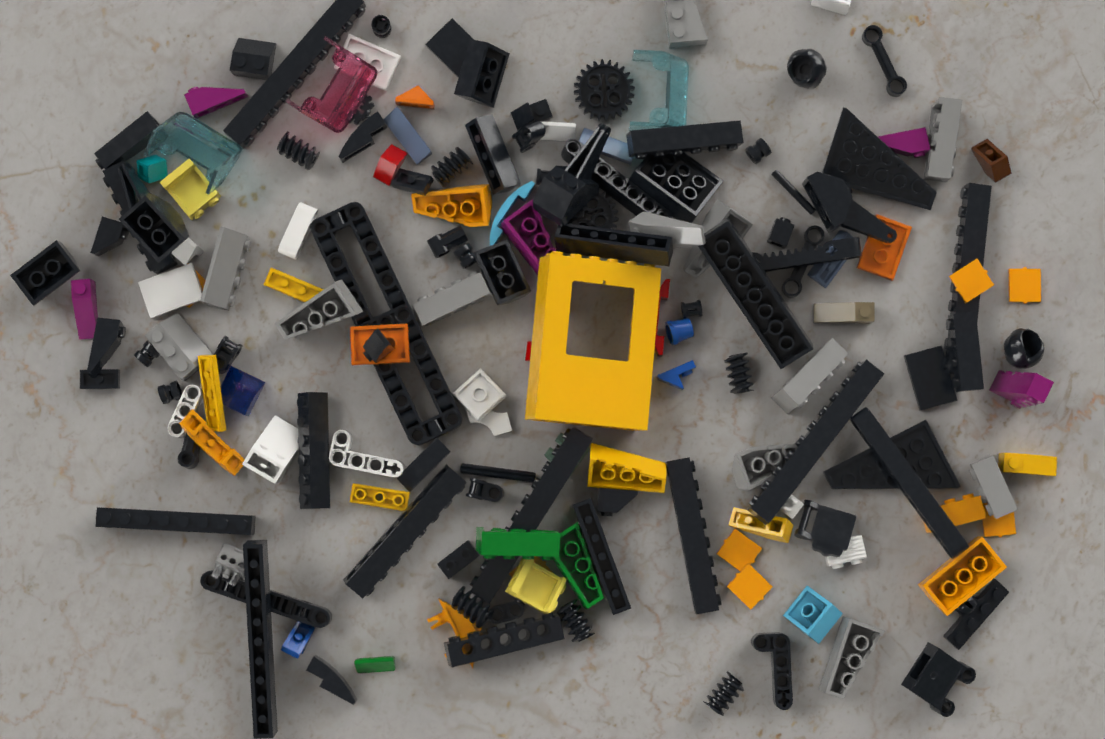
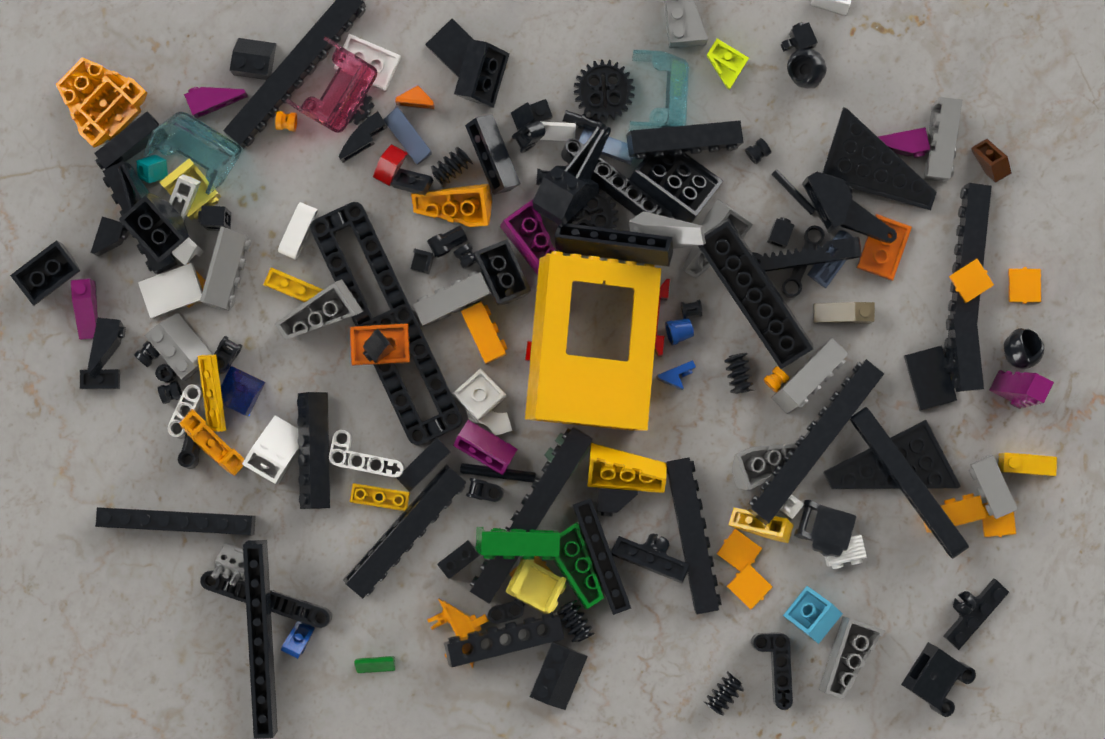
(100, 100): none -> light orange wedge
(167, 379): none -> black bush
(184, 194): none -> white slope
(214, 217): none -> black brick
(286, 121): none -> light orange wheel
(297, 151): black piece -> none
(332, 679): black slope -> none
(381, 22): black wheel -> none
(422, 261): none -> black panel
(470, 608): black piece -> none
(484, 332): none -> light orange brick
(485, 447): none -> magenta brick
(521, 193): medium azure slope -> none
(558, 676): none -> black slope
(581, 120): none -> black pin
(651, 556): none -> black plate
(726, 62): none -> neon yellow wing
(776, 379): none -> light orange wheel
(801, 38): none -> black brick
(884, 61): black piece -> none
(962, 576): light orange slope -> none

